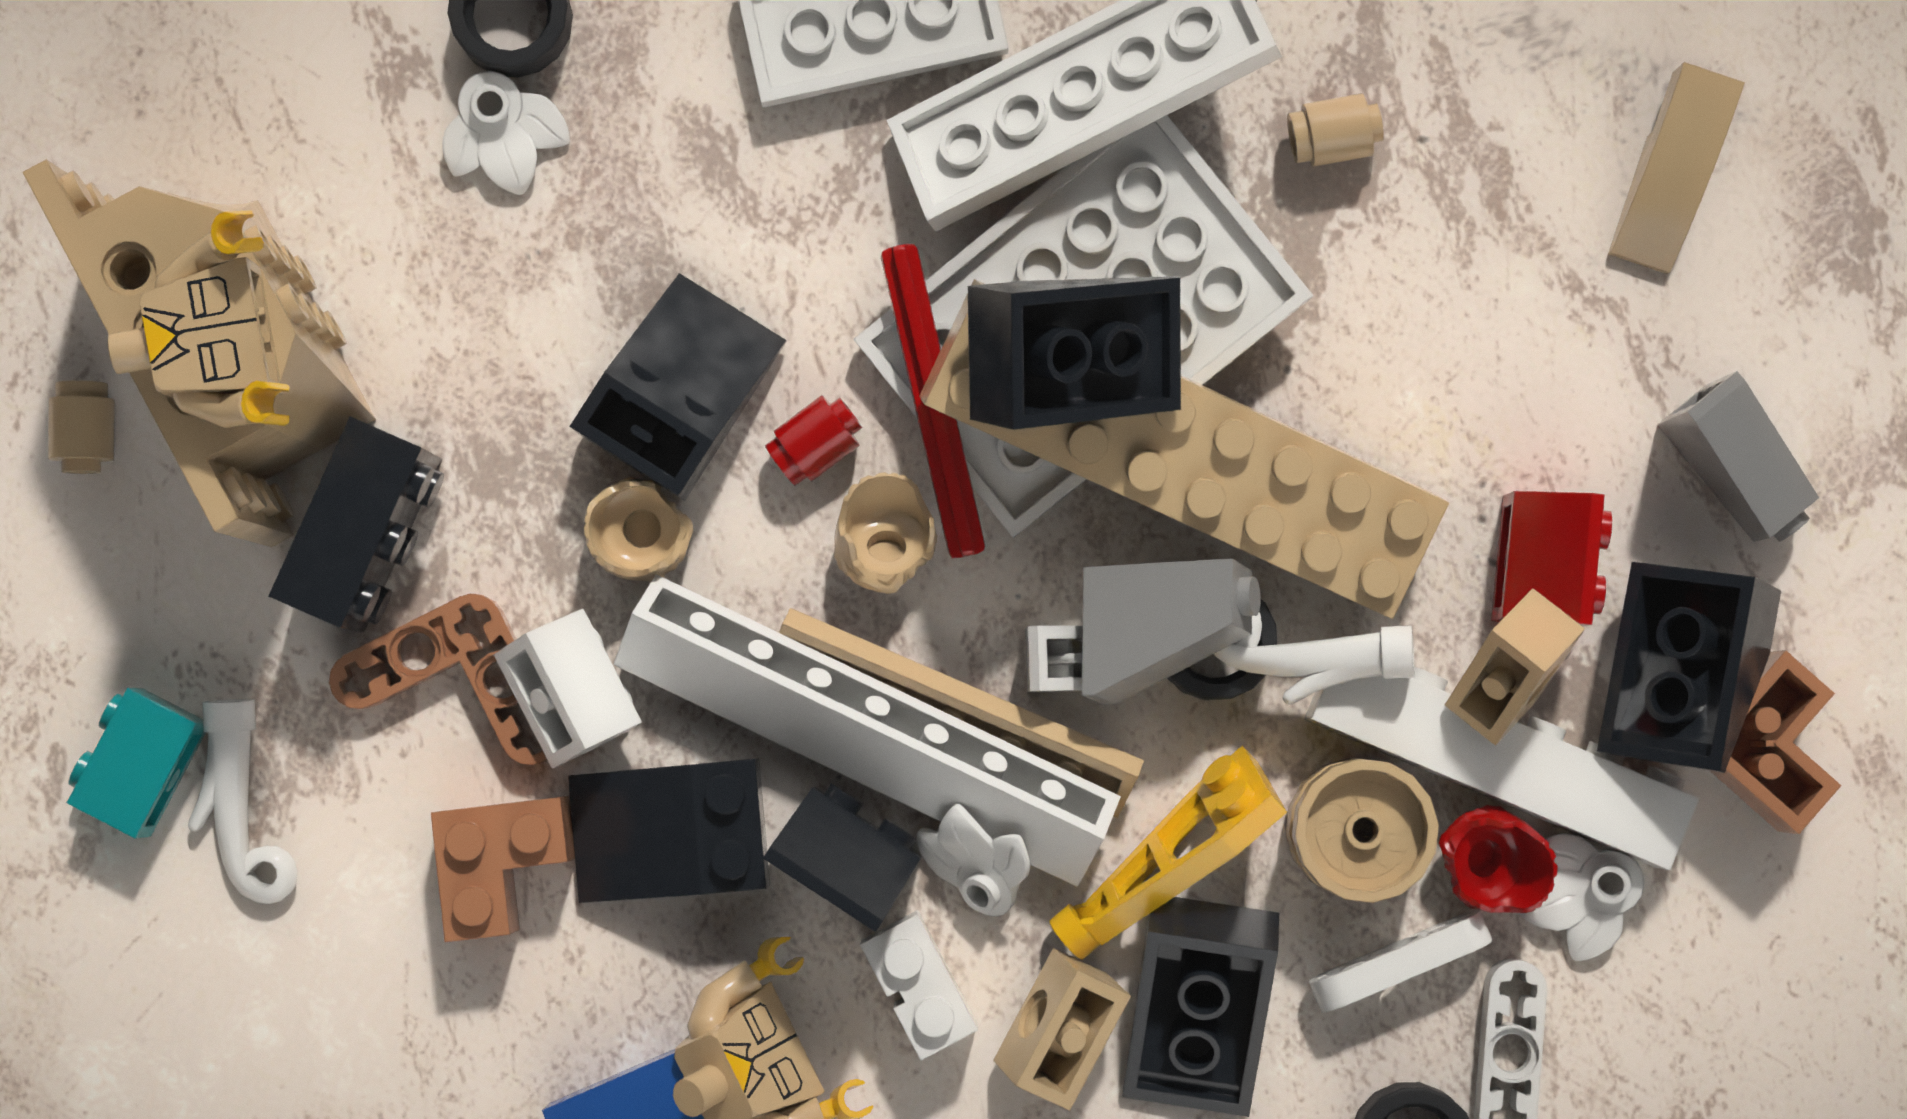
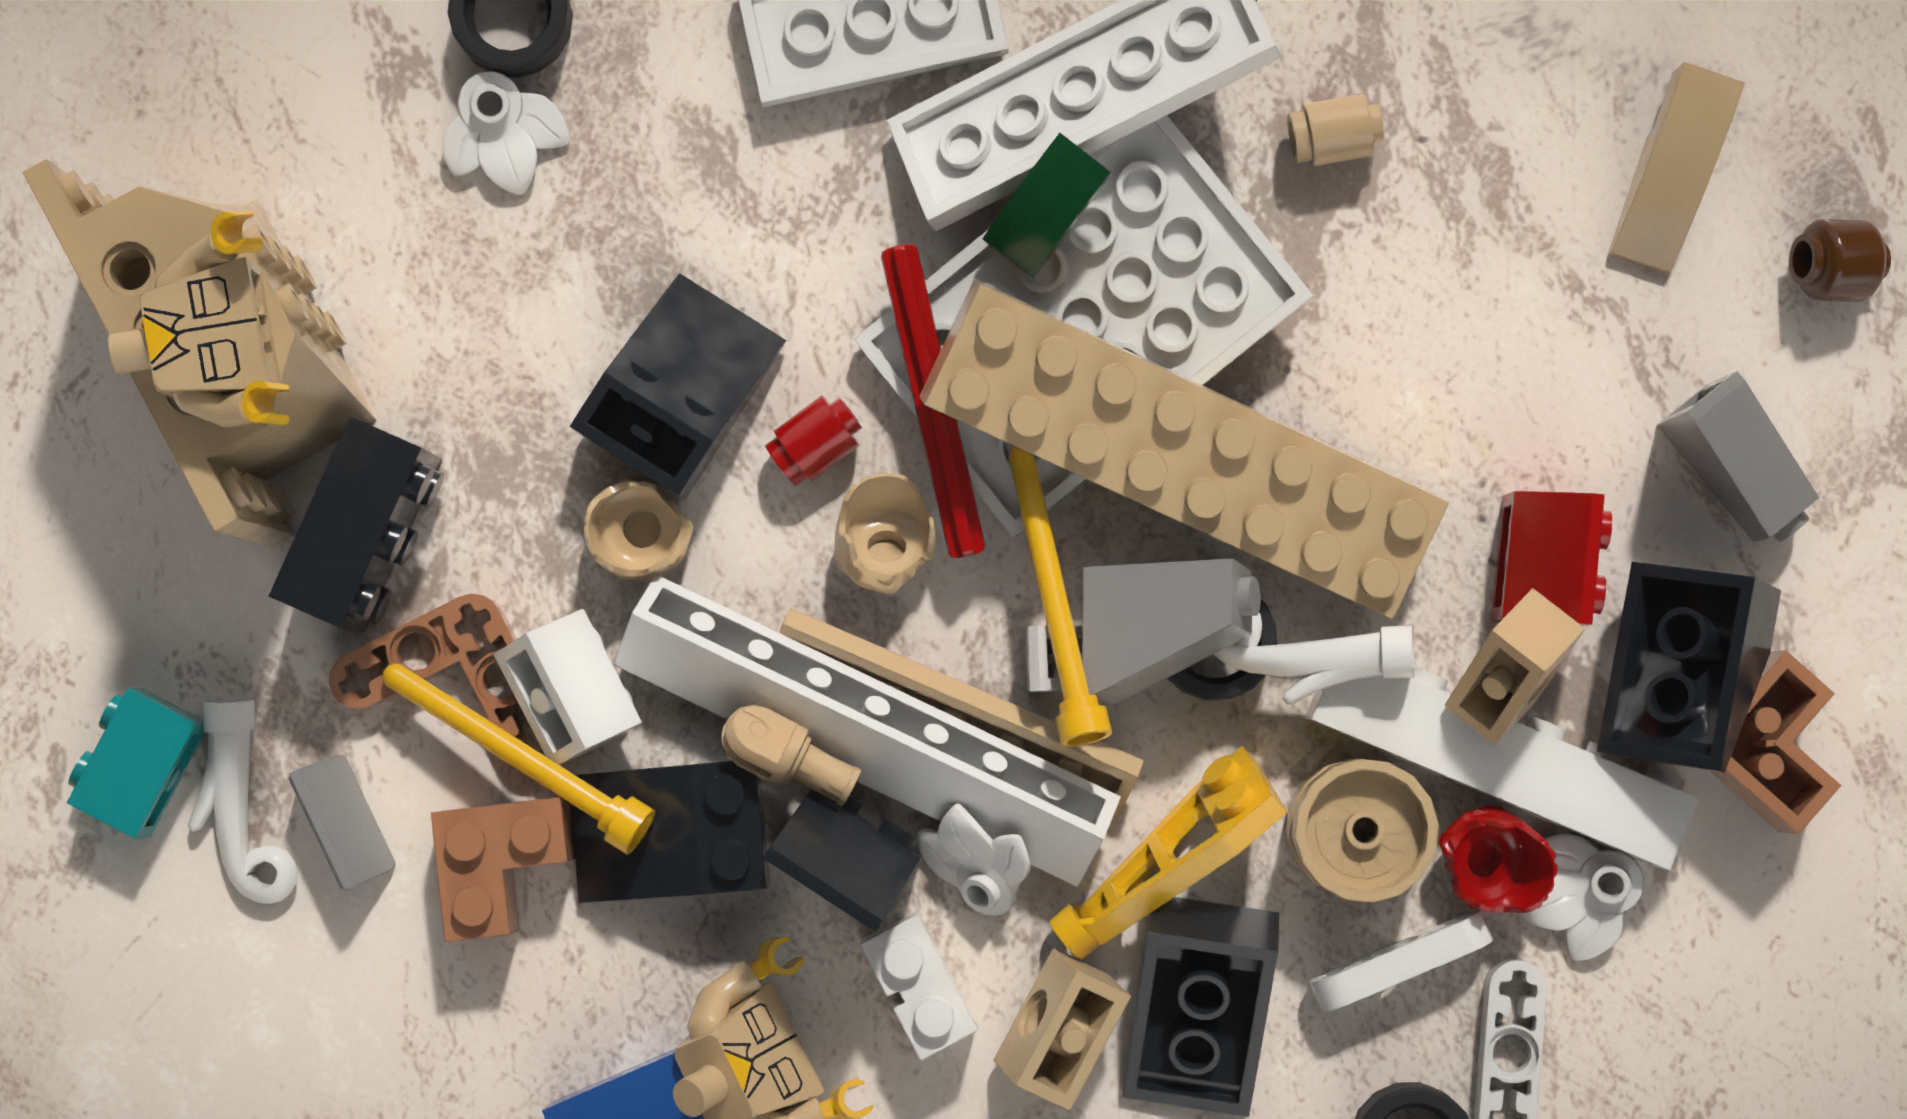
(81, 426): tan brick -> none
(342, 821): none -> light grey slope
(619, 818): none -> yellow piece
(782, 751): none -> tan arm
(1046, 205): none -> dark green slope
(1073, 350): black slope -> none
(1081, 716): none -> yellow piece
(1839, 260): none -> reddish brown head

